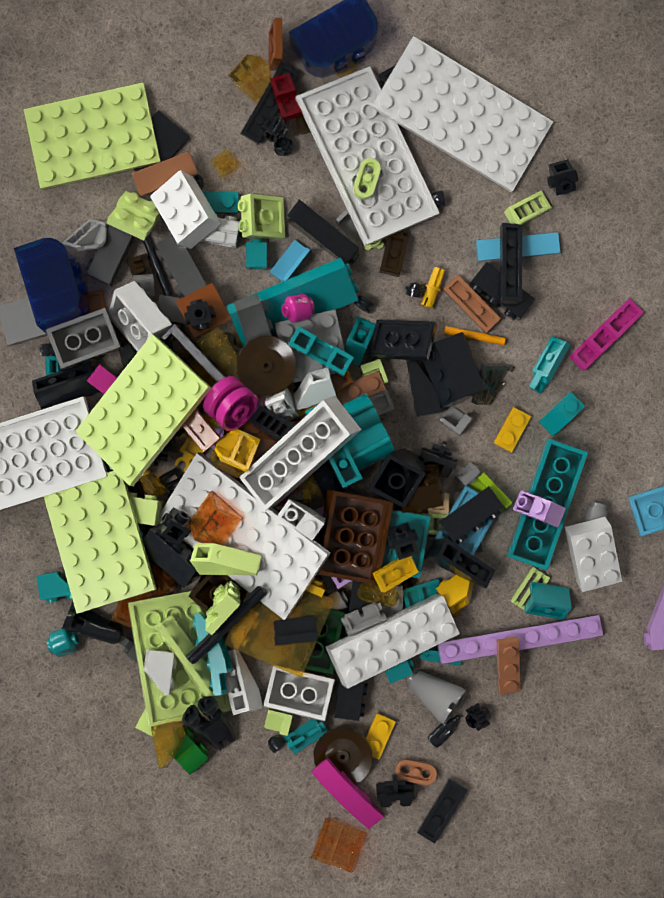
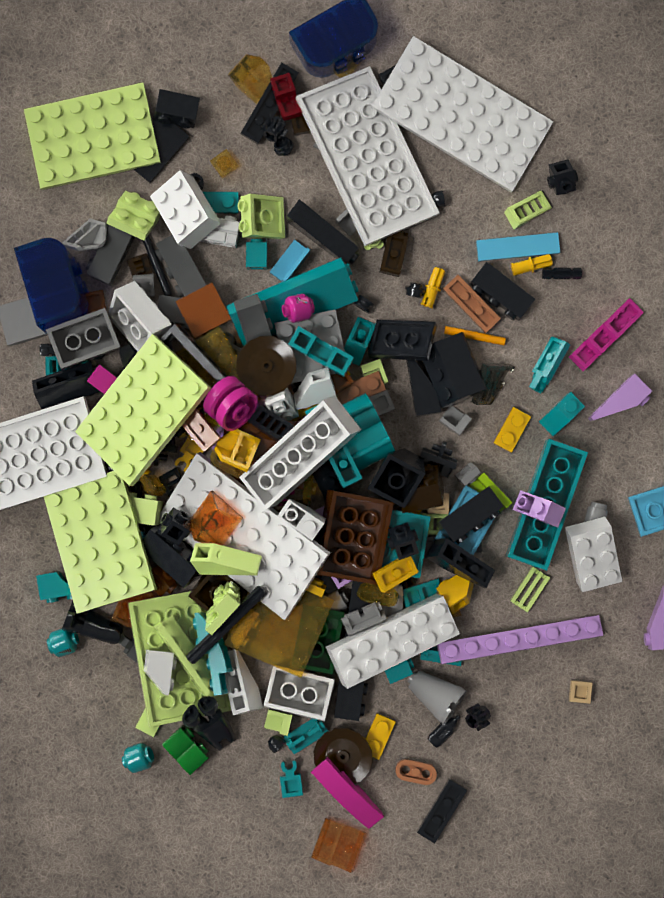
(138, 757): none -> teal head
(154, 176): nougat slope -> none
(167, 741): clear yellow slope -> none
(176, 109): none -> black brick
(205, 320): black brick -> none
(275, 44): dark orange tile -> none
(290, 783): none -> teal plate
(295, 630): black panel -> none
(365, 179): yellowish green plate -> none
(395, 790): black hips -> none
(508, 665): nougat plate -> none
(511, 263): black plate -> none
(531, 264): none -> yellow axle
(548, 601): teal panel -> none
(561, 273): none -> black axle
(580, 691): none -> tan plate
(627, 396): none -> lavender slope

